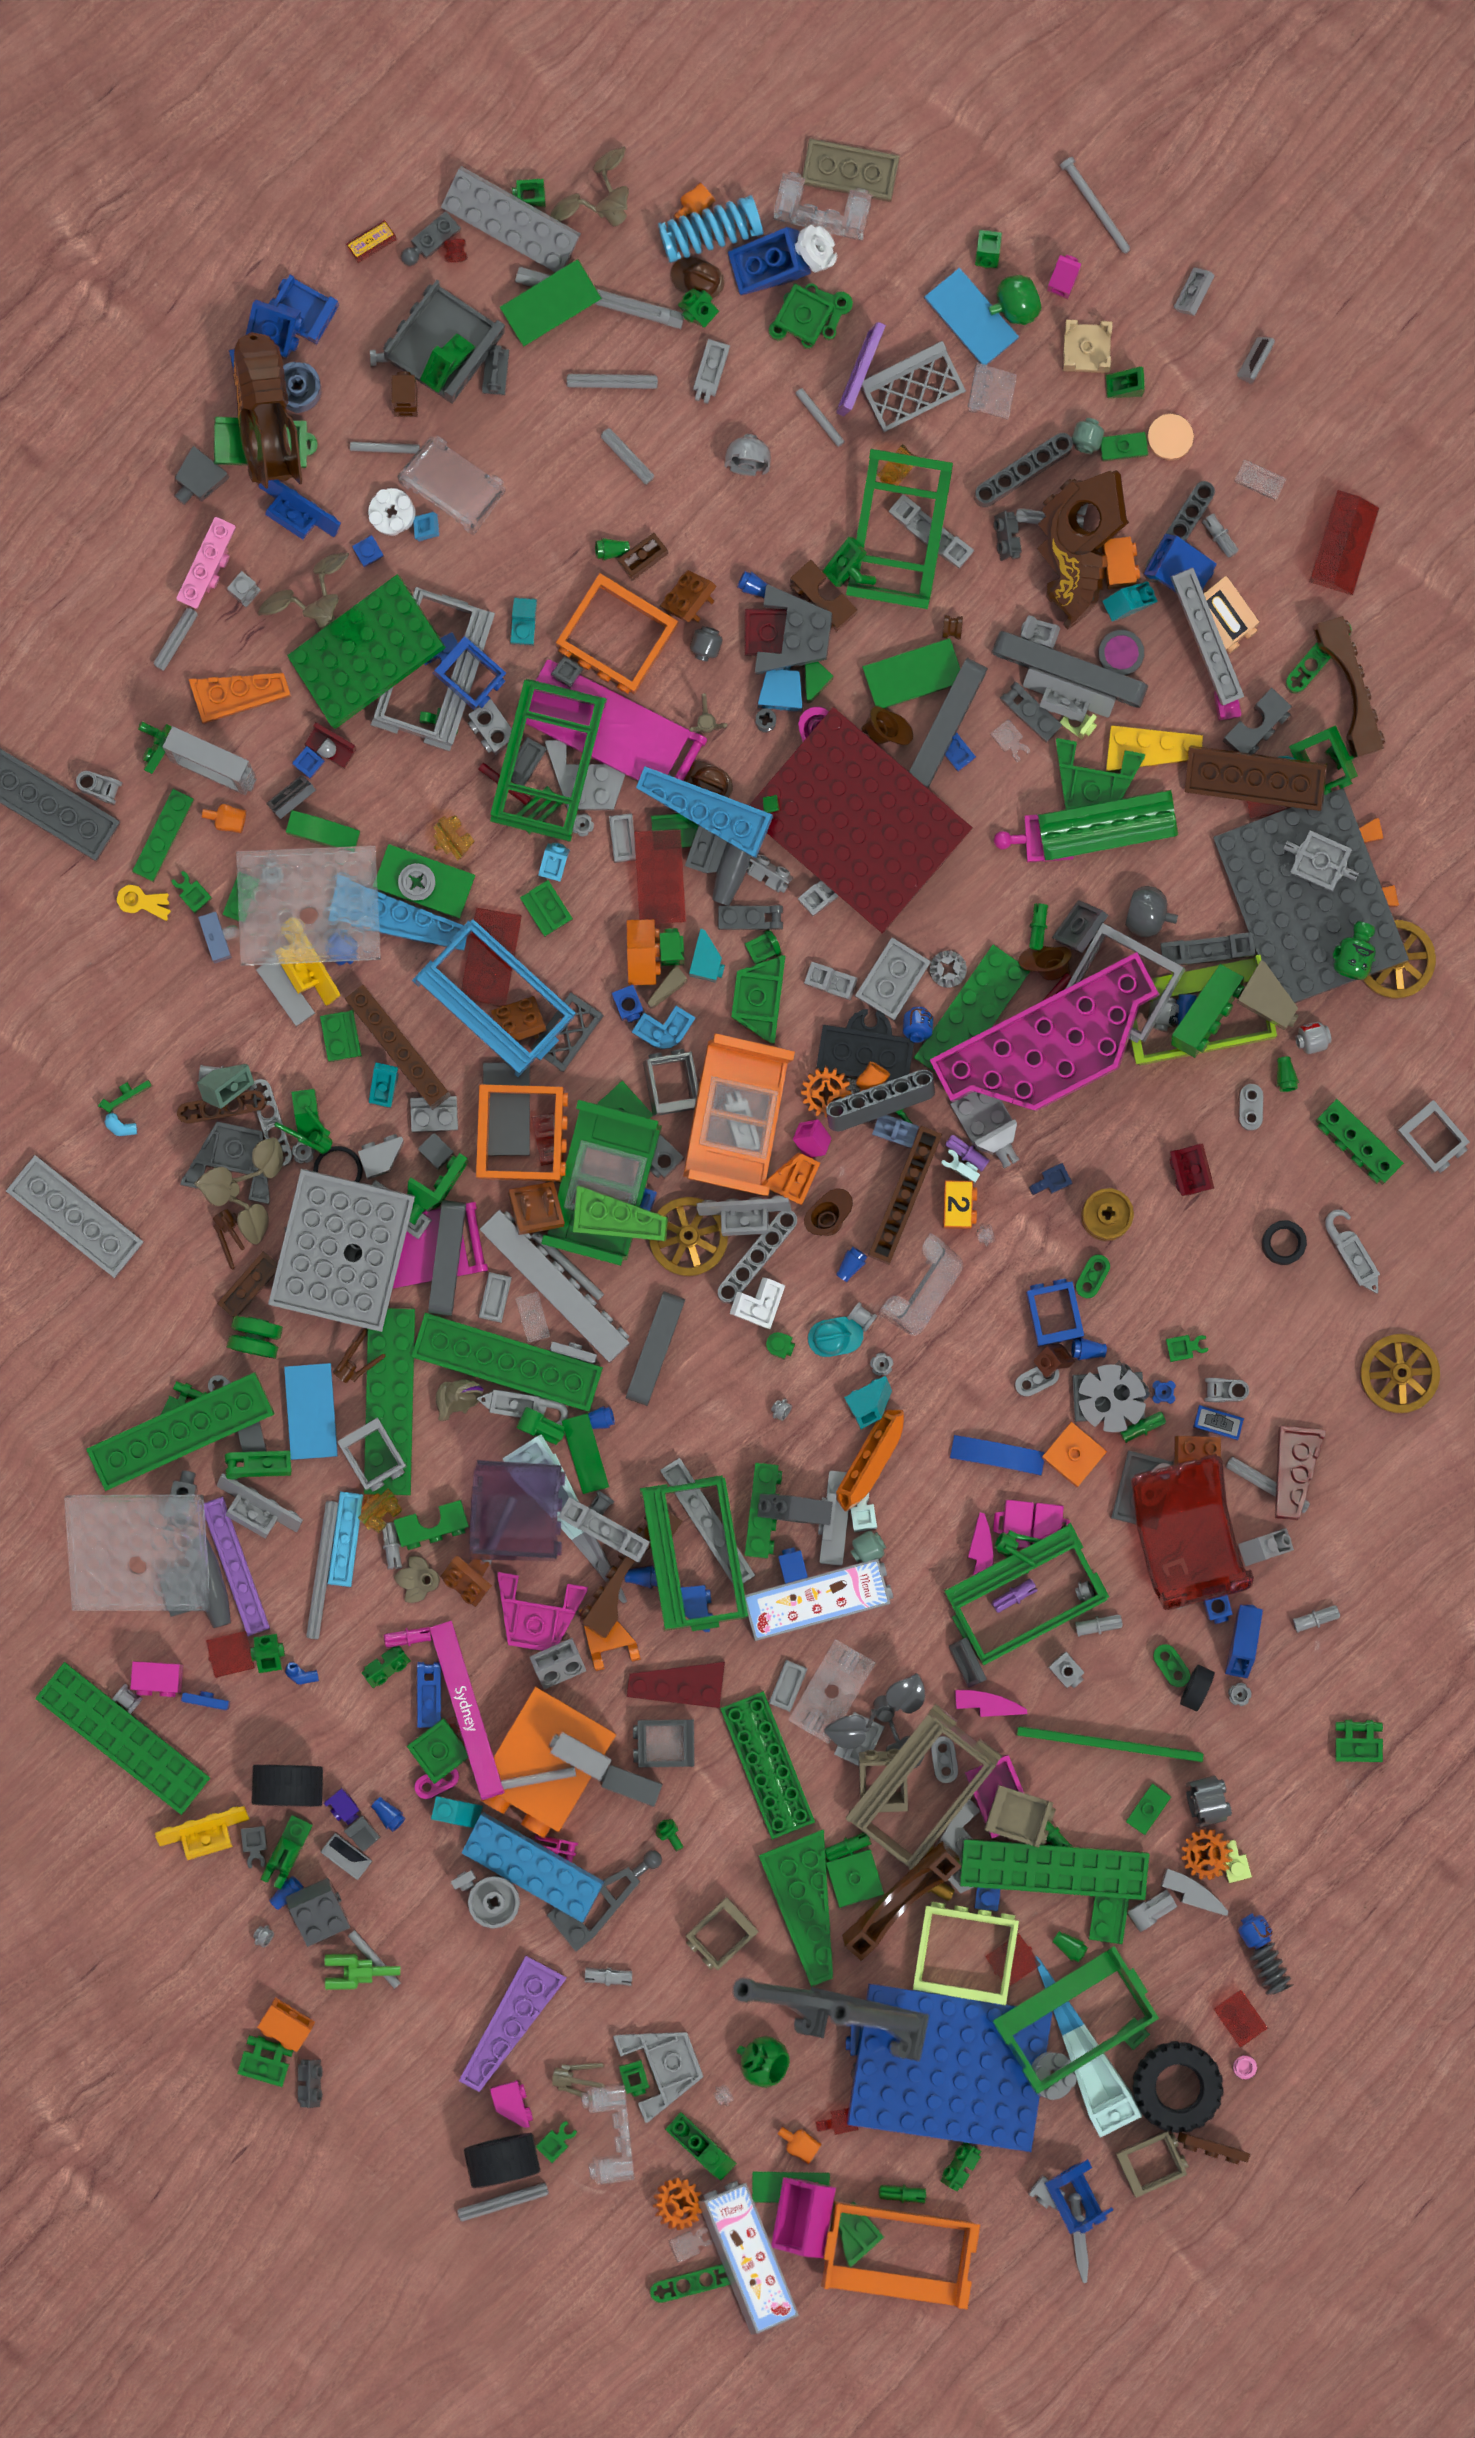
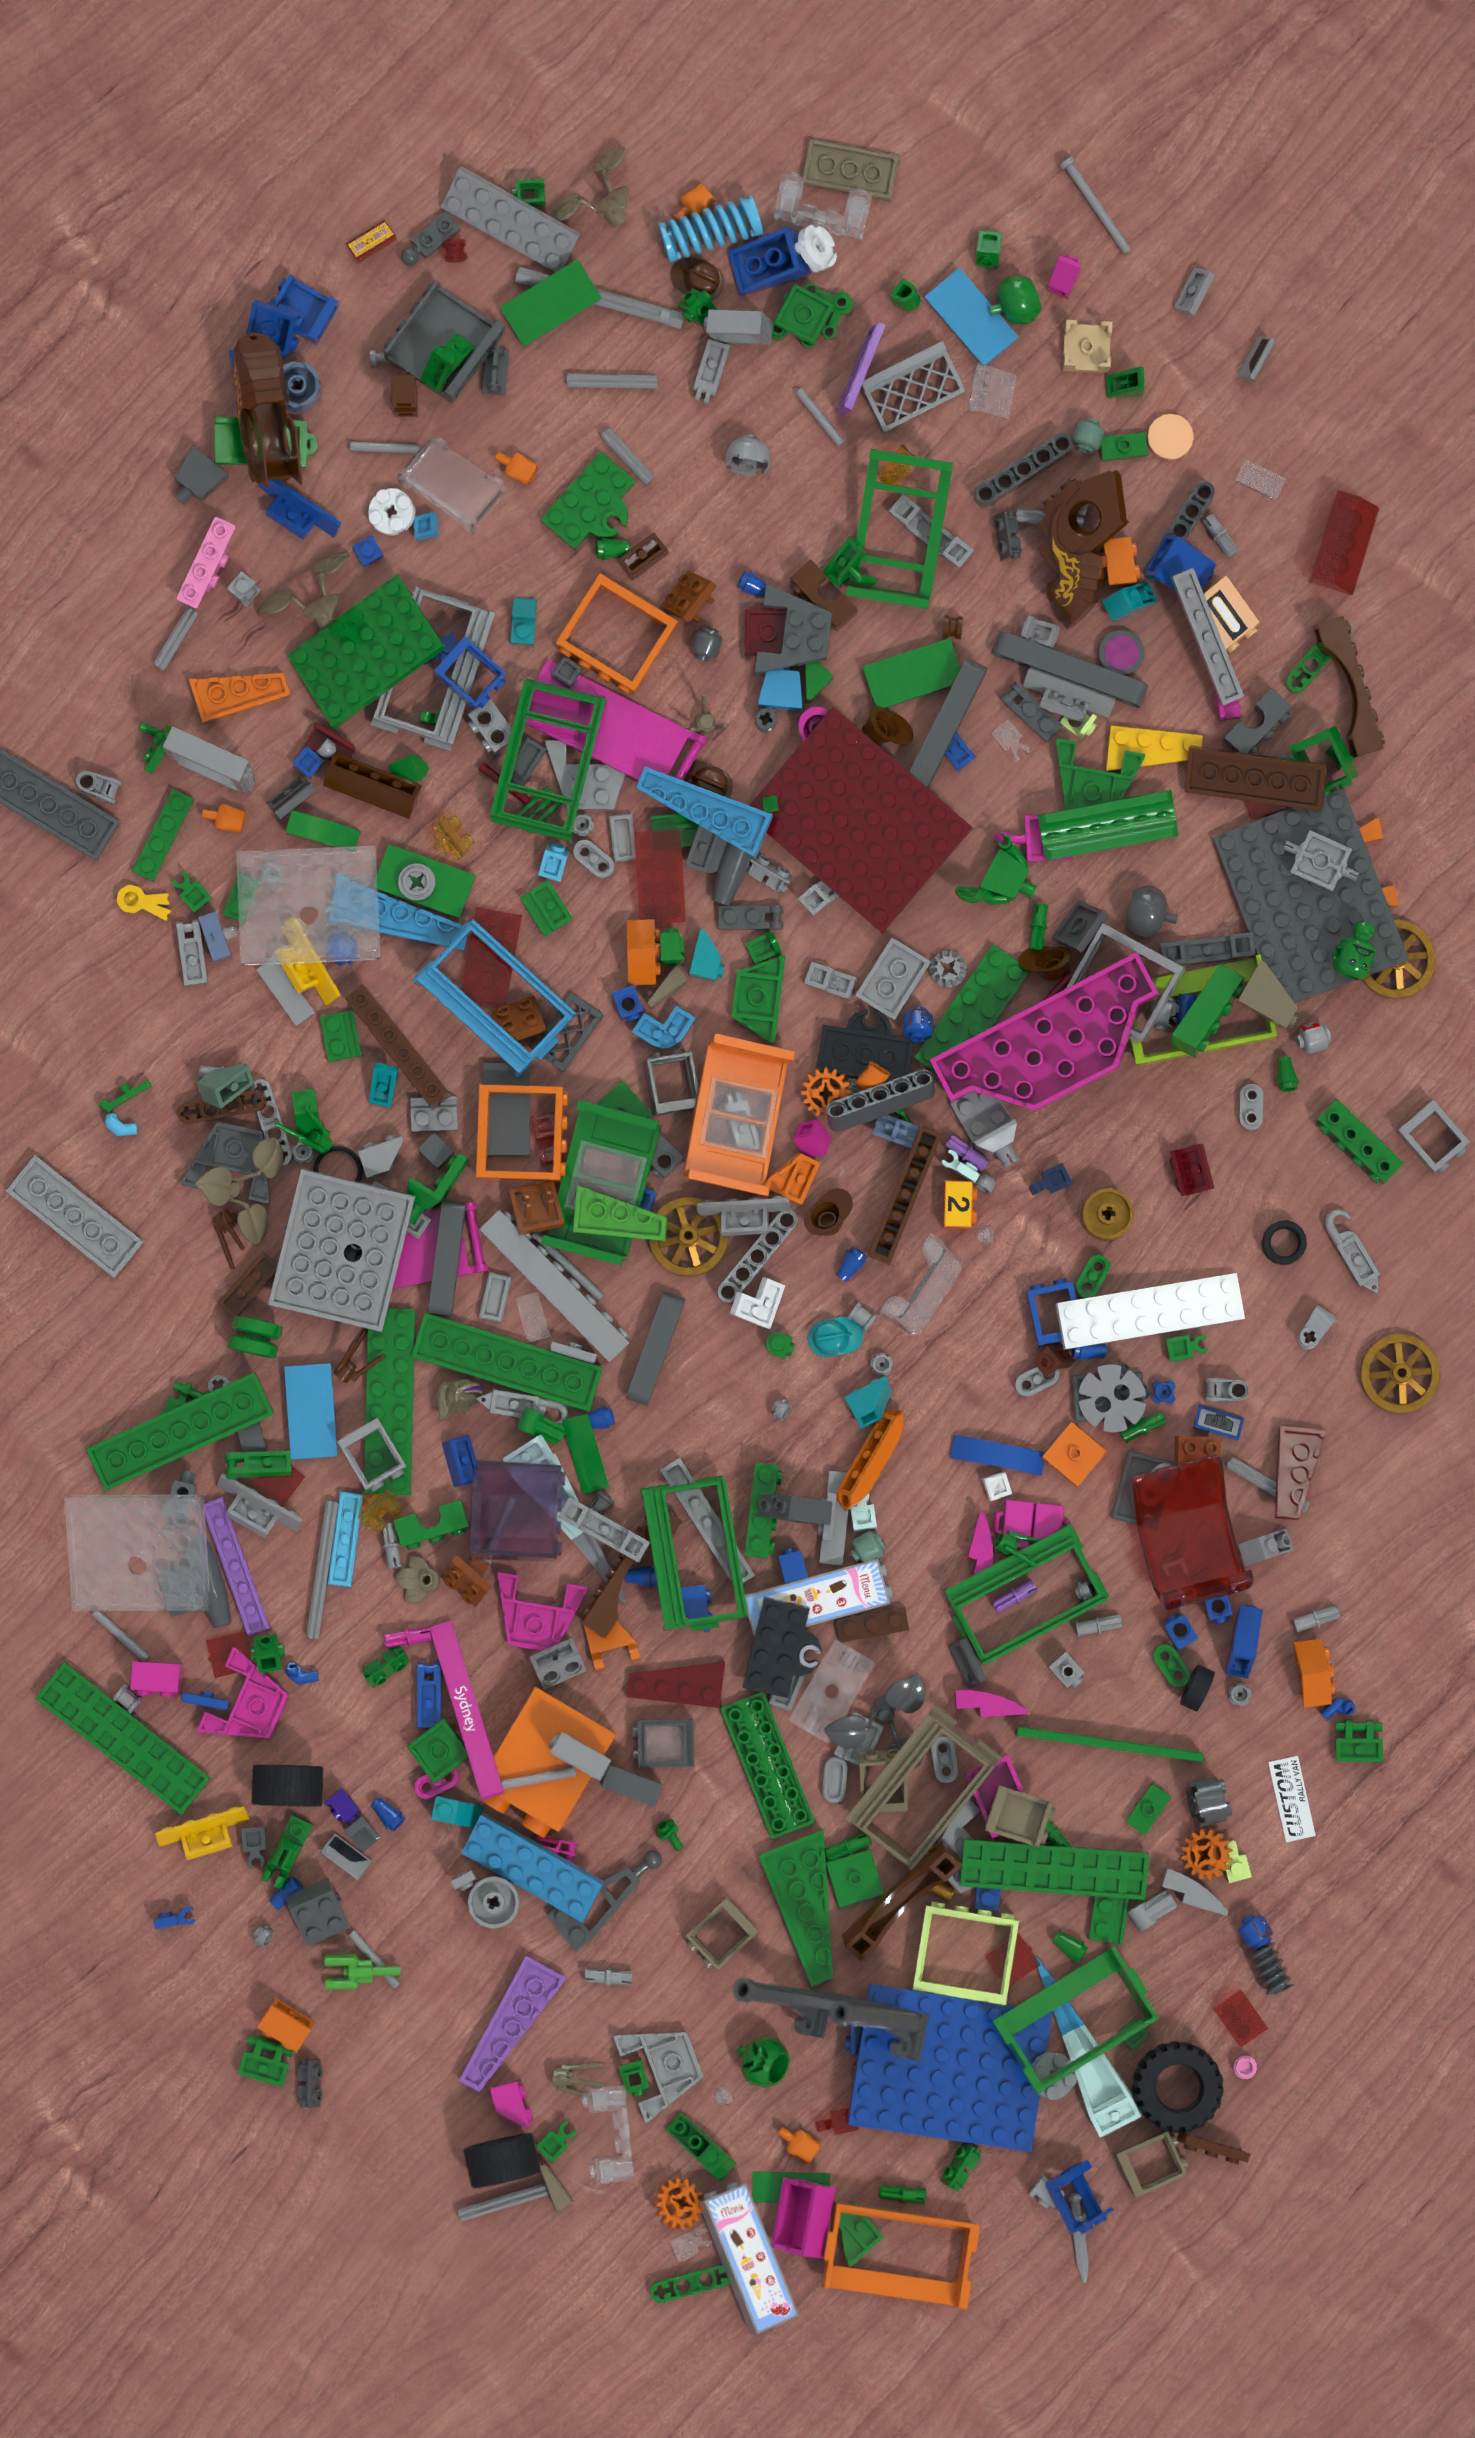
(120, 1635): none -> light grey bar
(167, 1919): none -> blue plate
(192, 954): none -> light grey plate
(256, 1706): none -> dark pink wing
(278, 1487): none -> clear red piece
(372, 785): none -> reddish brown brick
(410, 768): none -> green tile
(460, 1460): none -> blue slope
(518, 467): none -> orange piece
(557, 2192): none -> dark tan slope
(591, 503): none -> green plate
(594, 859): none -> light grey plate
(739, 327): none -> light grey window
(780, 1648): none -> black plate
(835, 1779): none -> light grey tile
(872, 1624): none -> reddish brown plate
(905, 296): none -> green plate
(985, 1183): none -> light grey hinge
(997, 1486): none -> white tile
(1003, 879): none -> green torso
(1150, 1311): none -> white plate
(1187, 1638): none -> blue brick
(1291, 1799): none -> white sticker
(1314, 1673): none -> orange brick
(1317, 1325): none -> light grey piece
(1338, 1705): none -> blue arm

